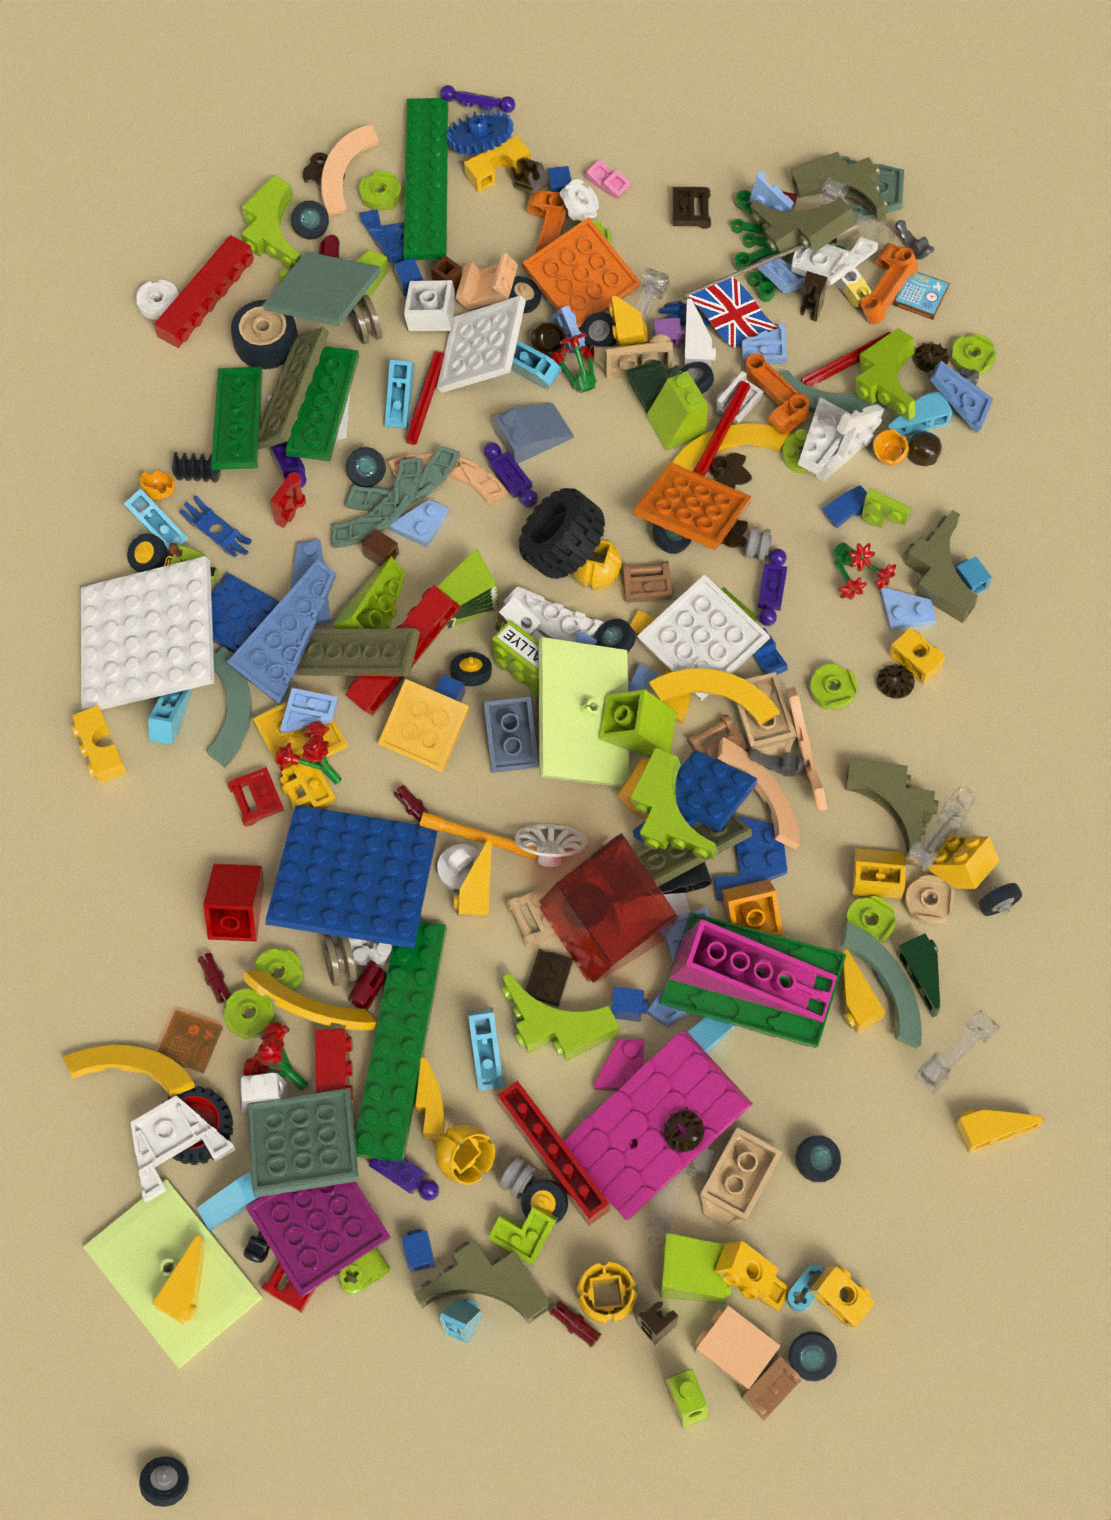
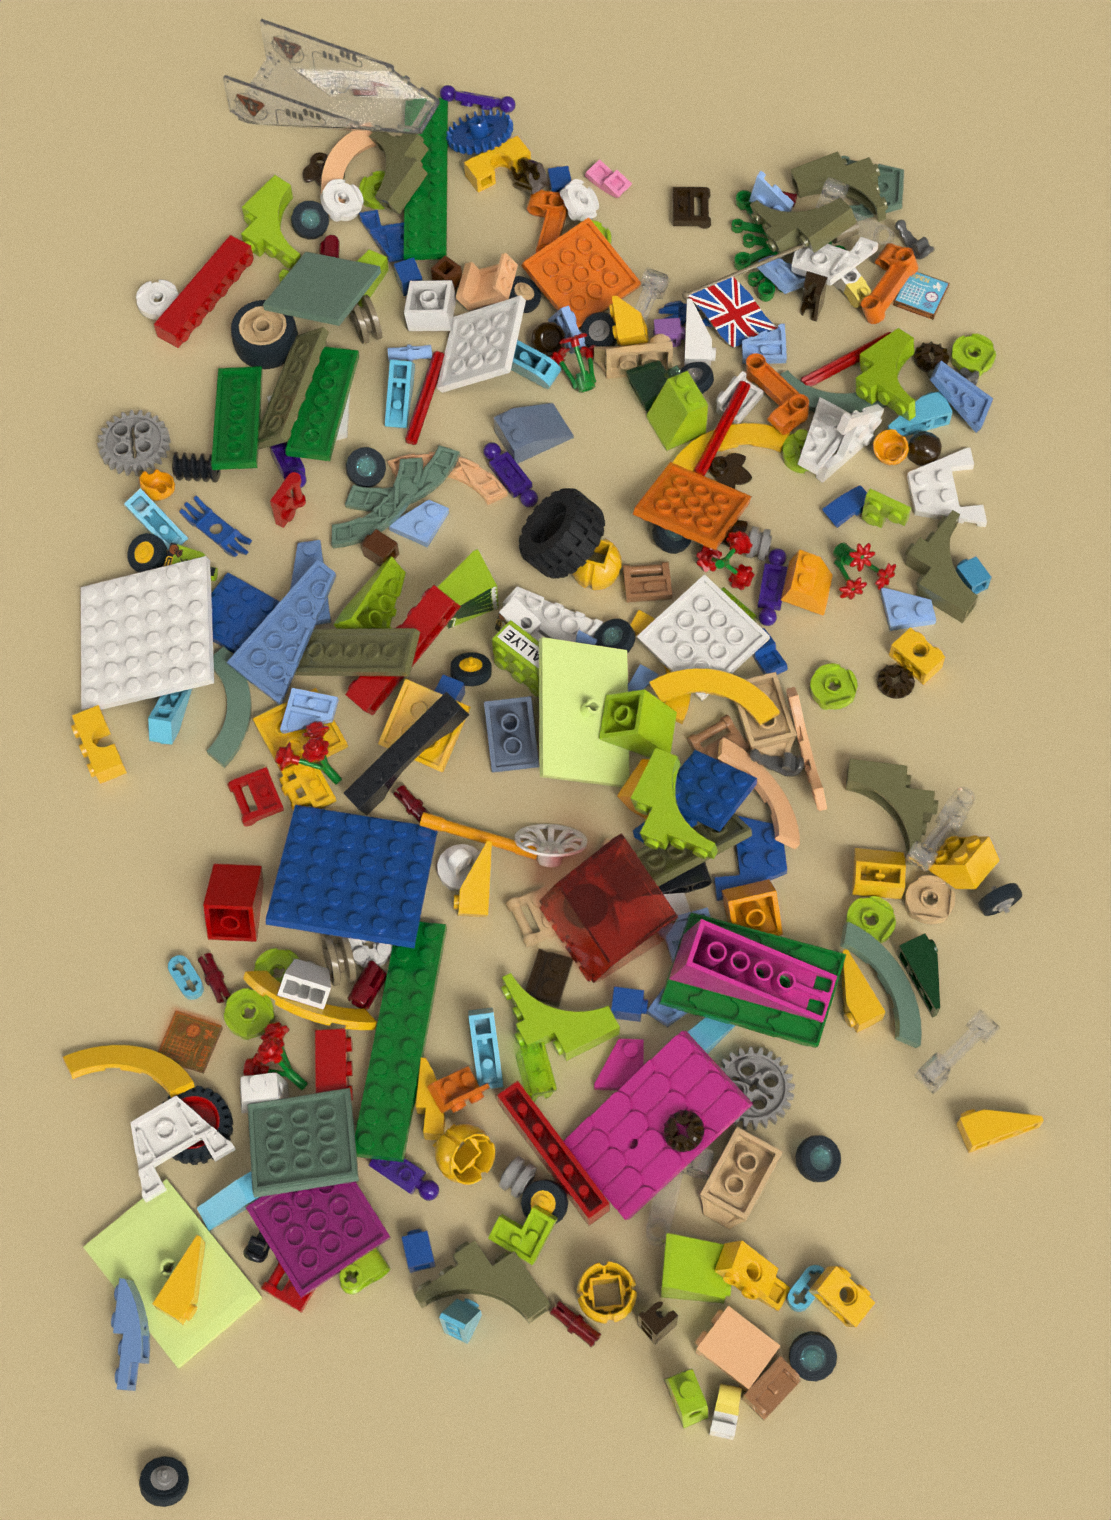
(132, 1323): none -> medium blue slope
(155, 440): none -> light grey gear
(181, 980): none -> medium azure beam
(306, 983): none -> white torso
(327, 88): none -> clear windscreen
(336, 209): none -> white plate
(377, 780): none -> black arch
(403, 168): none -> olive arch
(410, 353): none -> light blue pin
(456, 1089): none -> orange bracket
(536, 1070): none -> clear neon green hinge
(710, 560): none -> red plant
(726, 1412): none -> leg
(763, 1069): none -> light grey gear
(807, 582): none -> light orange slope
(935, 492): none -> white wing

